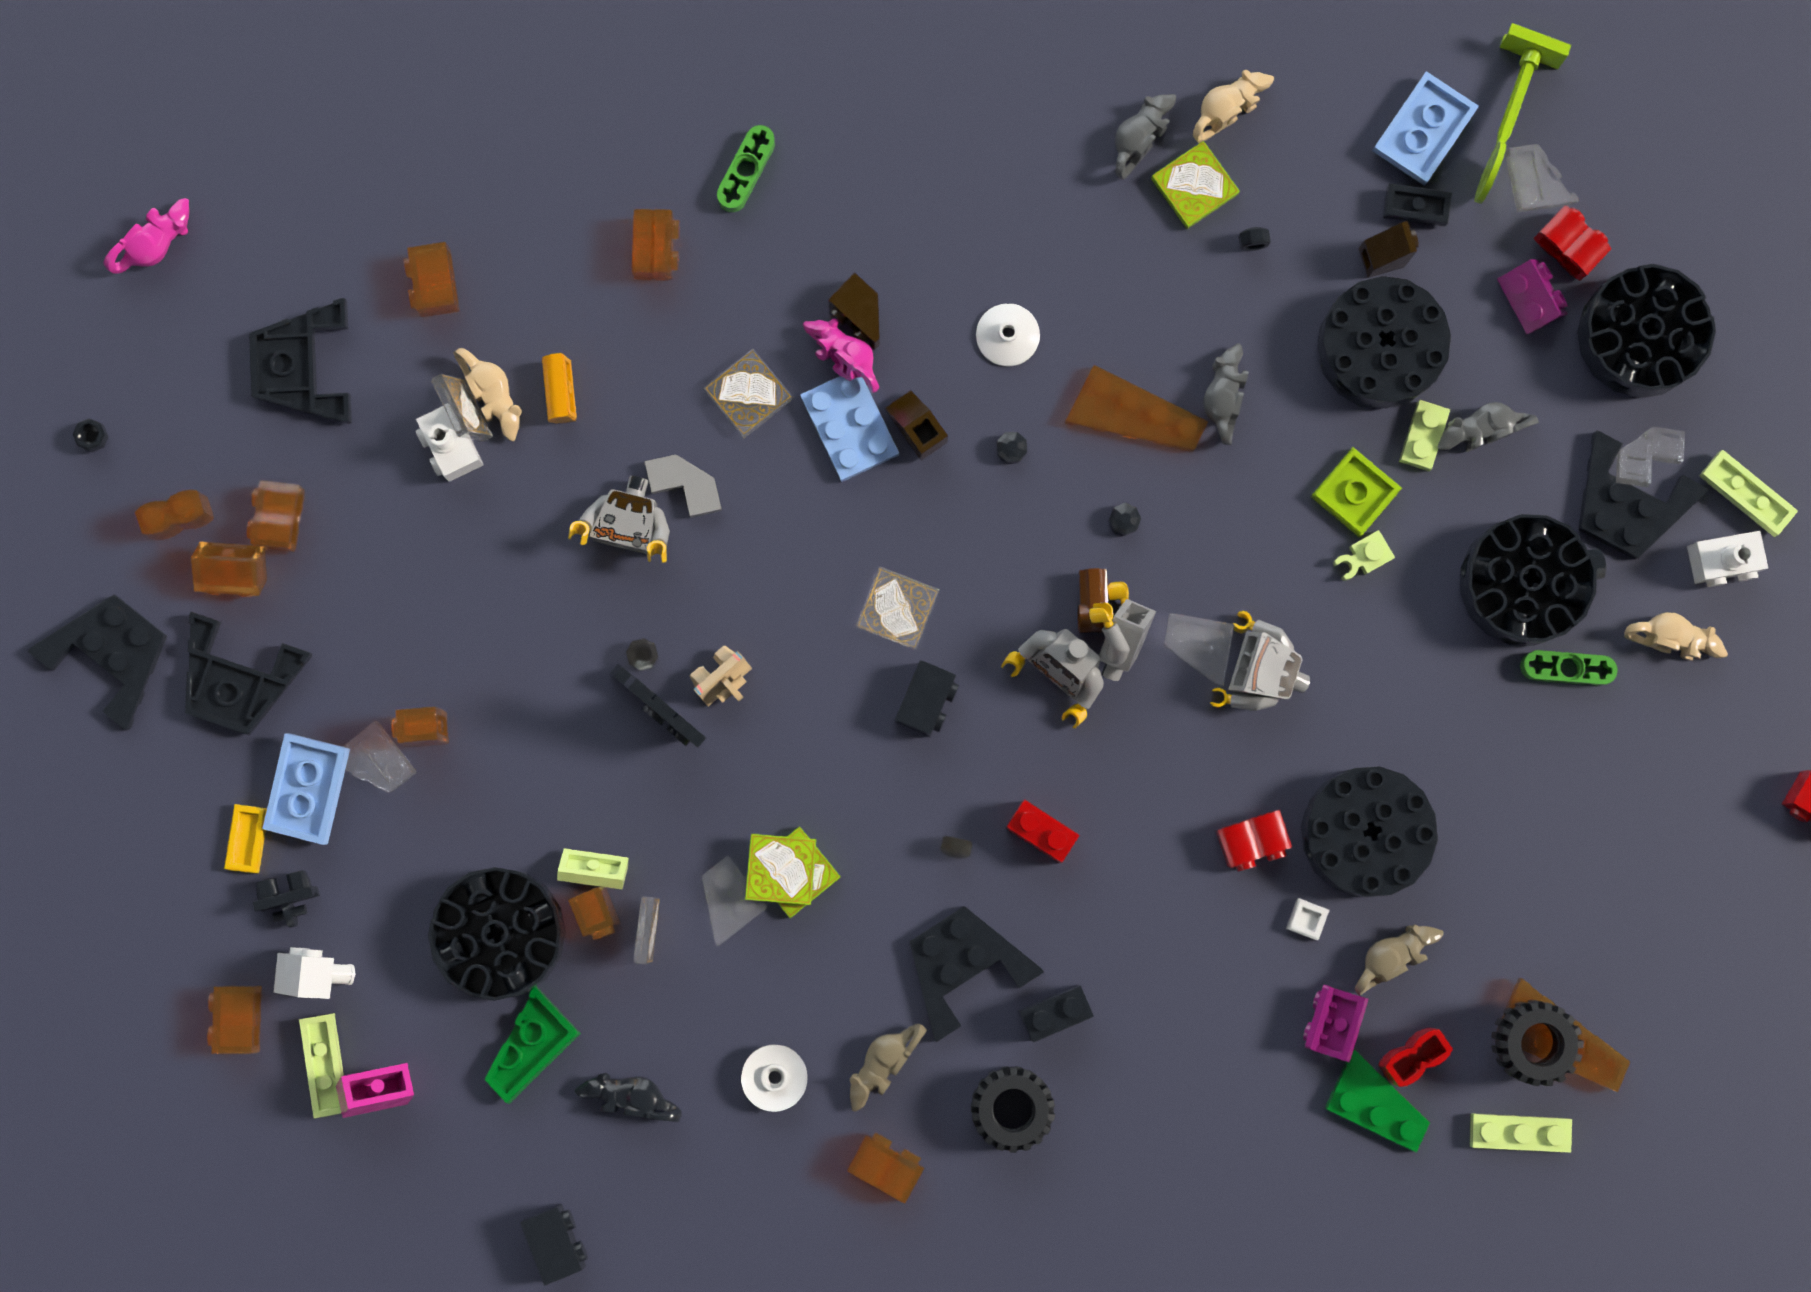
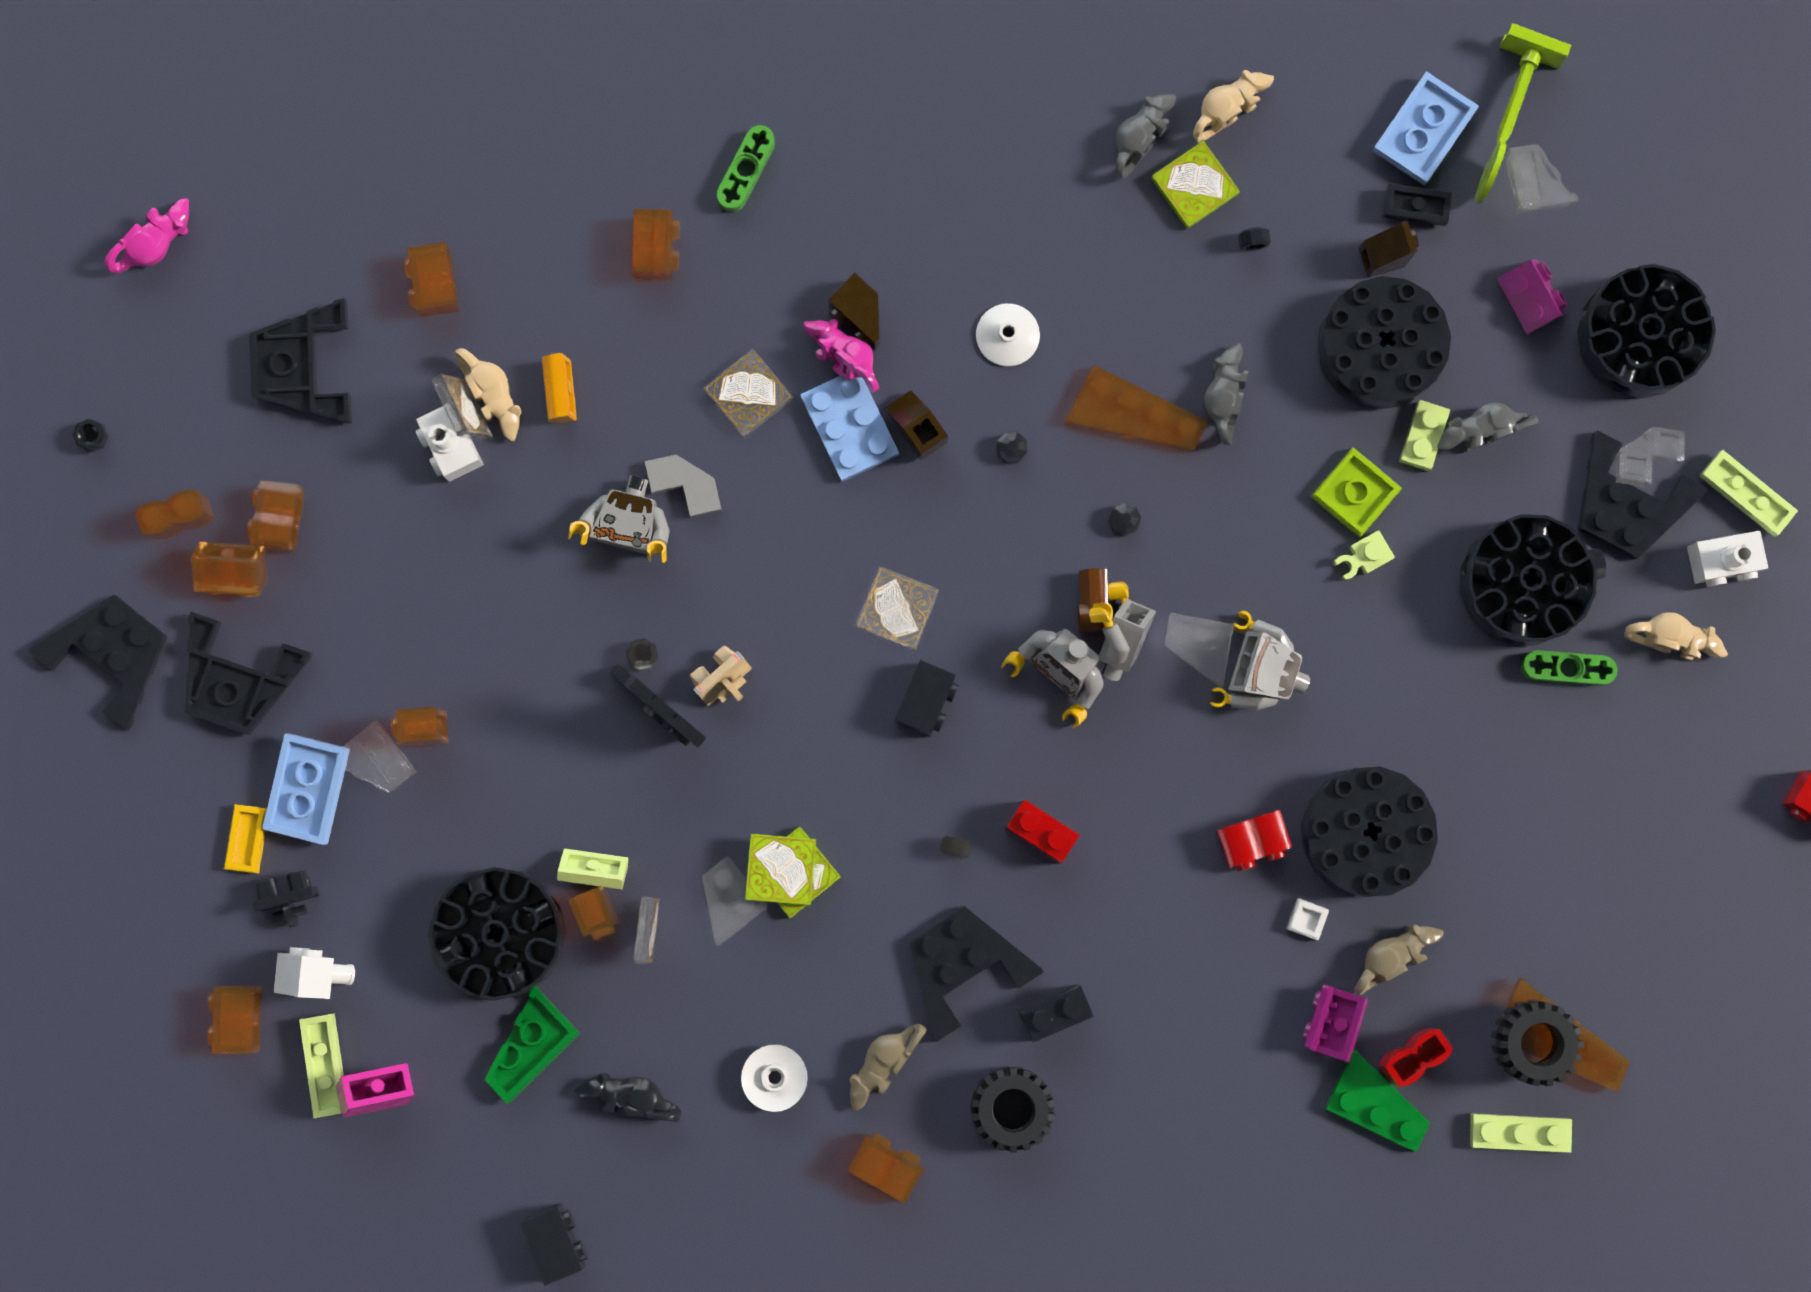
(1573, 242): red brick -> none

